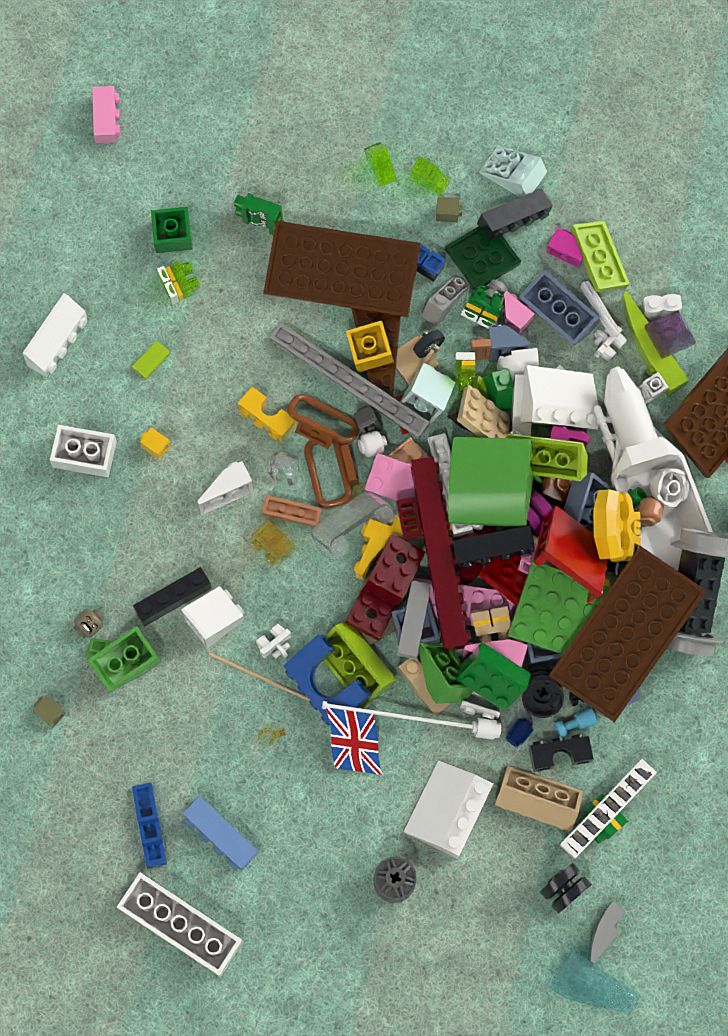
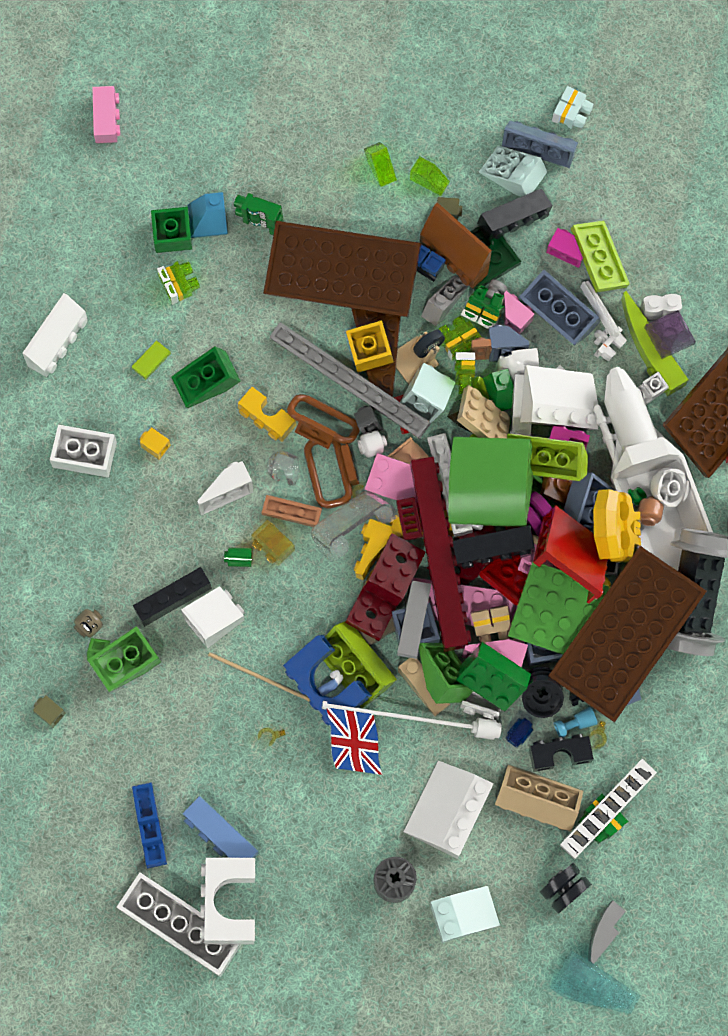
(205, 377): none -> green slope
(207, 215): none -> dark azure slope
(217, 874): none -> white arch
(238, 557): none -> green brick
(281, 636): white hips -> none
(331, 685): none -> medium blue arm
(456, 244): none -> dark orange slope
(460, 338): none -> clear neon green hips
(464, 914): none -> light aqua slope
(539, 143): none -> sand blue slope
(569, 108): none -> light aqua hips
(600, 731): none -> clear yellow piece

